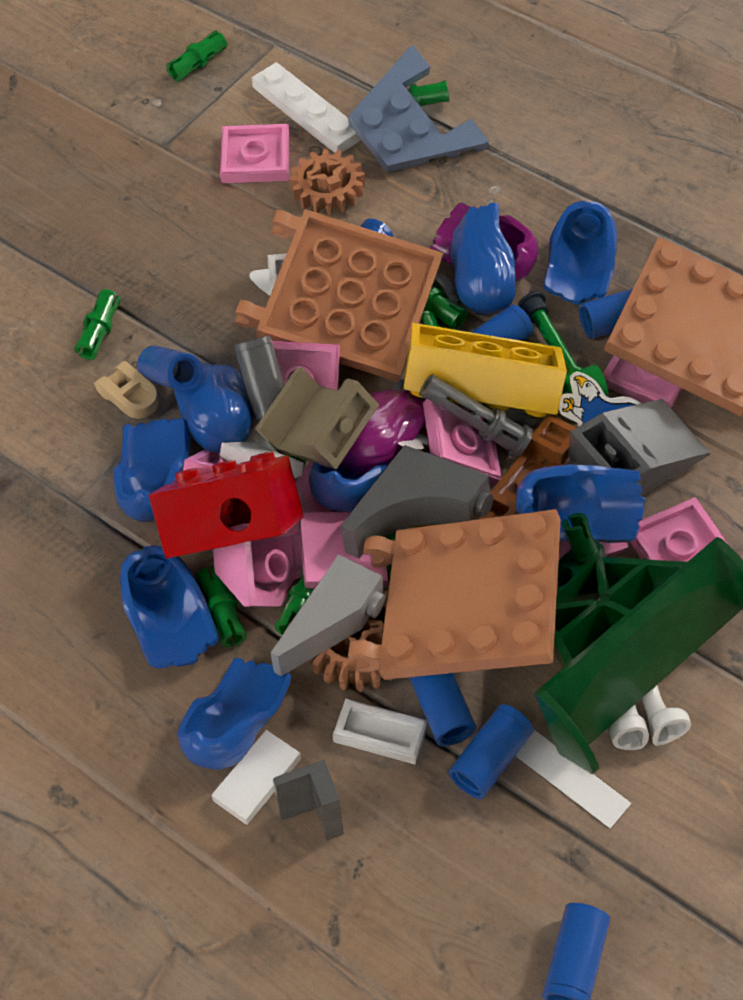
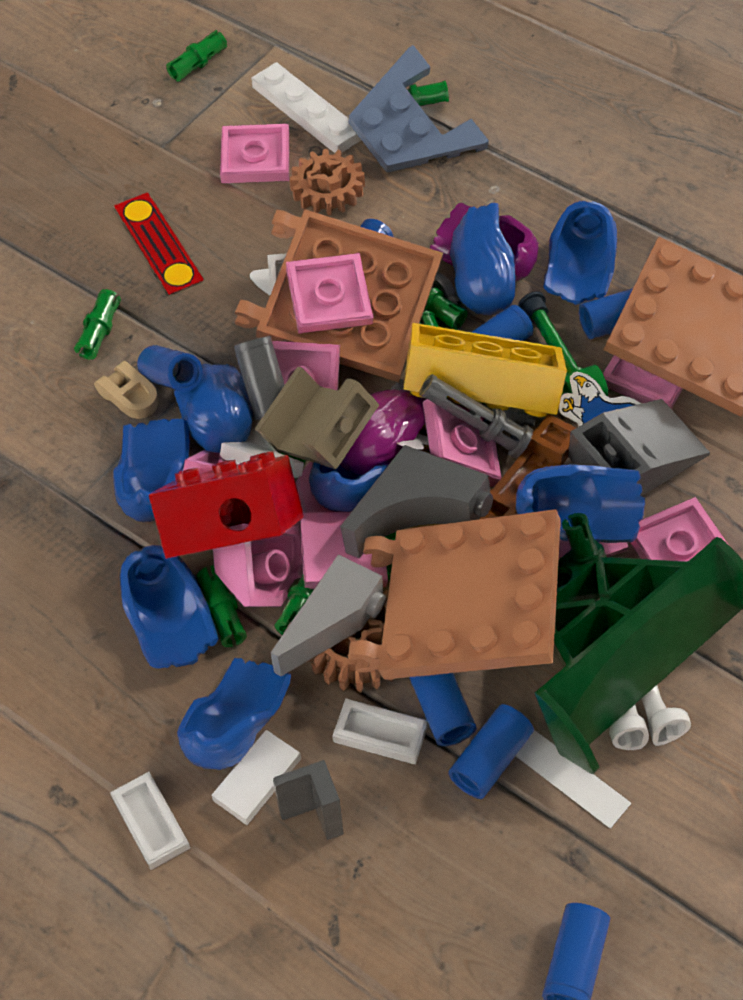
(150, 820): none -> white tile
(158, 243): none -> sticker
(329, 293): none -> bright pink tile

